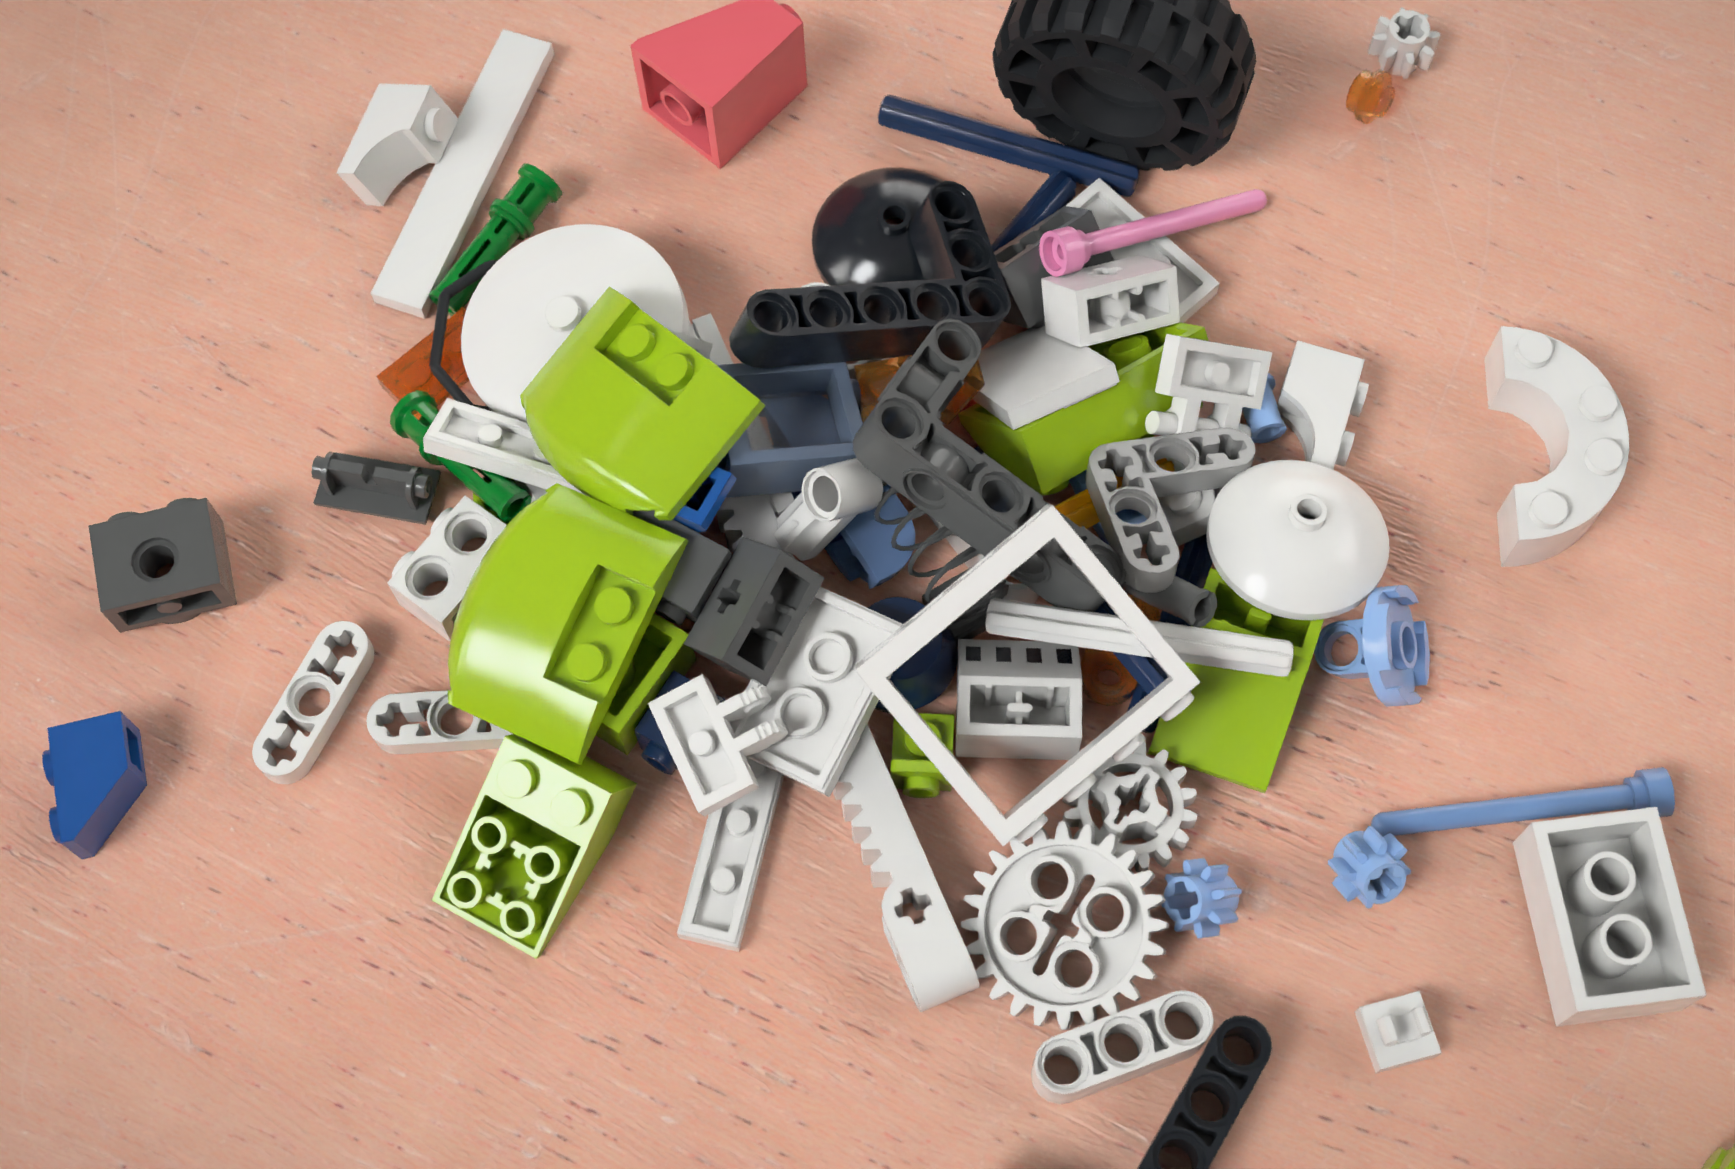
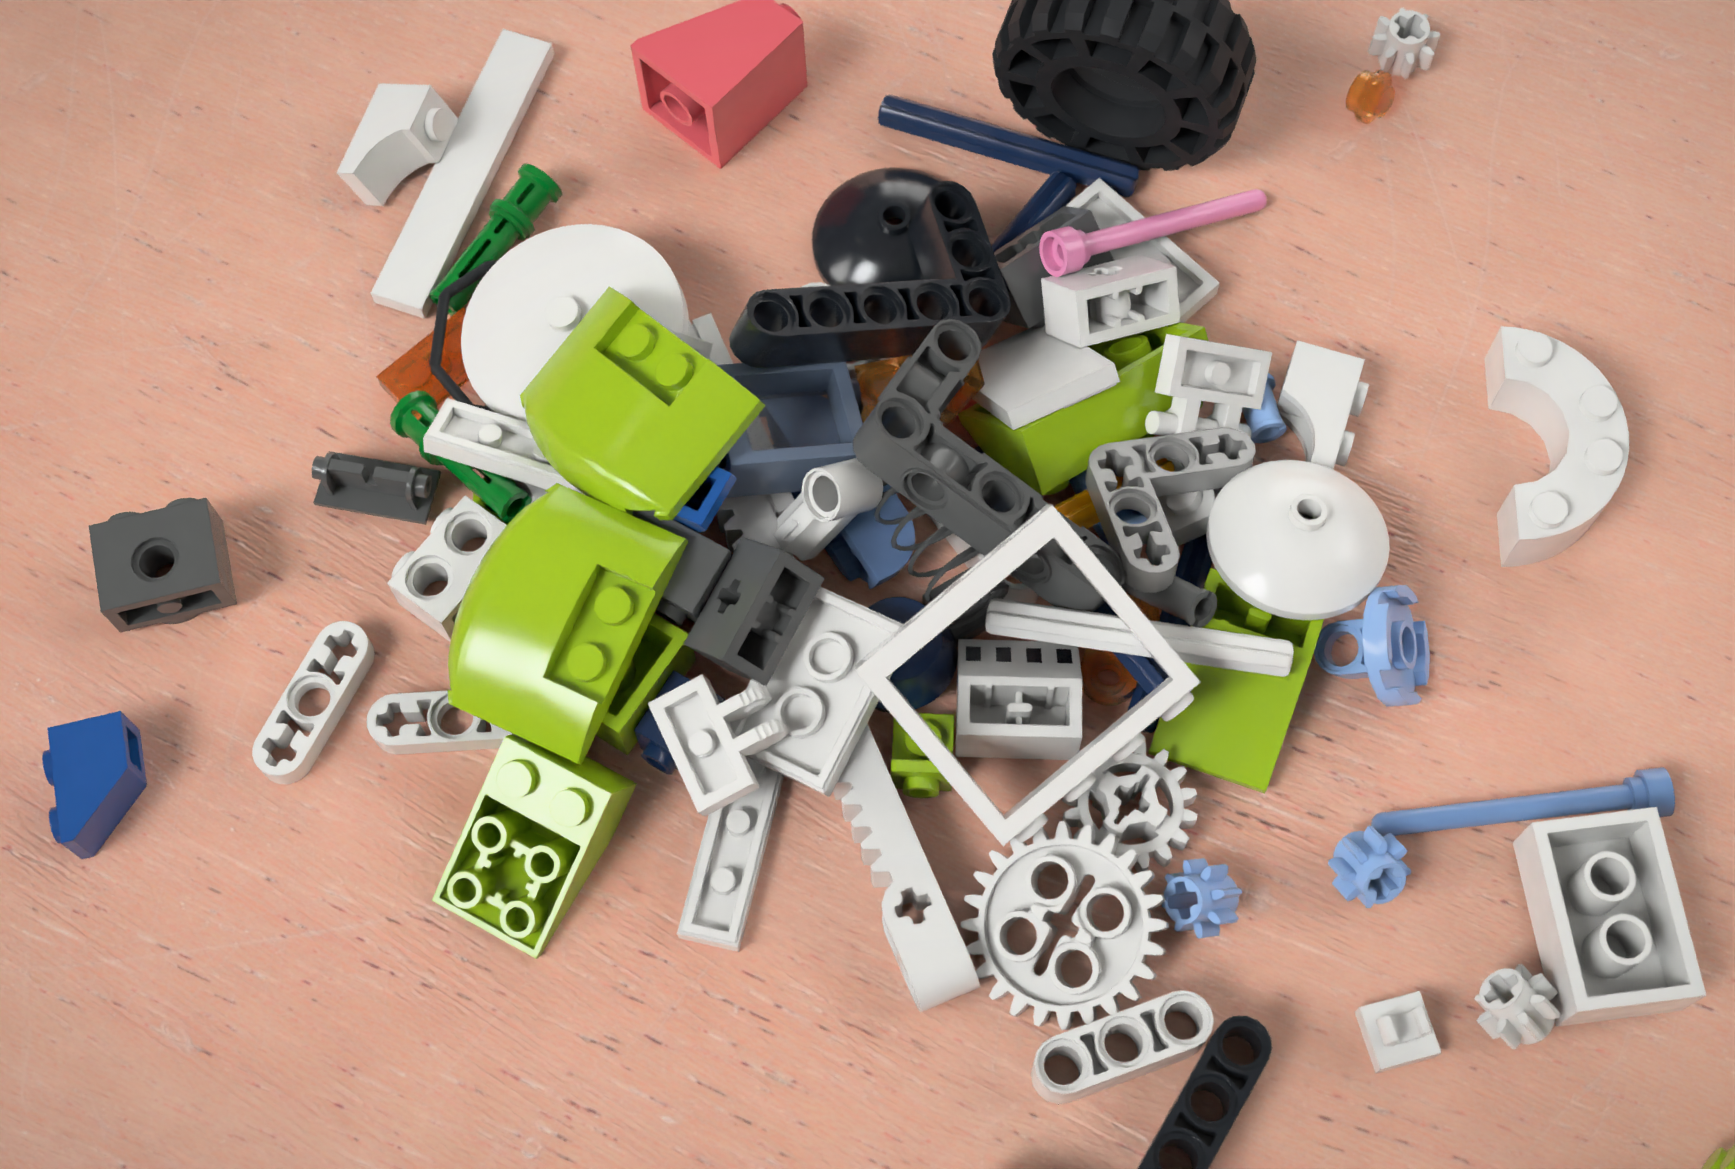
(1517, 1006): none -> white gear

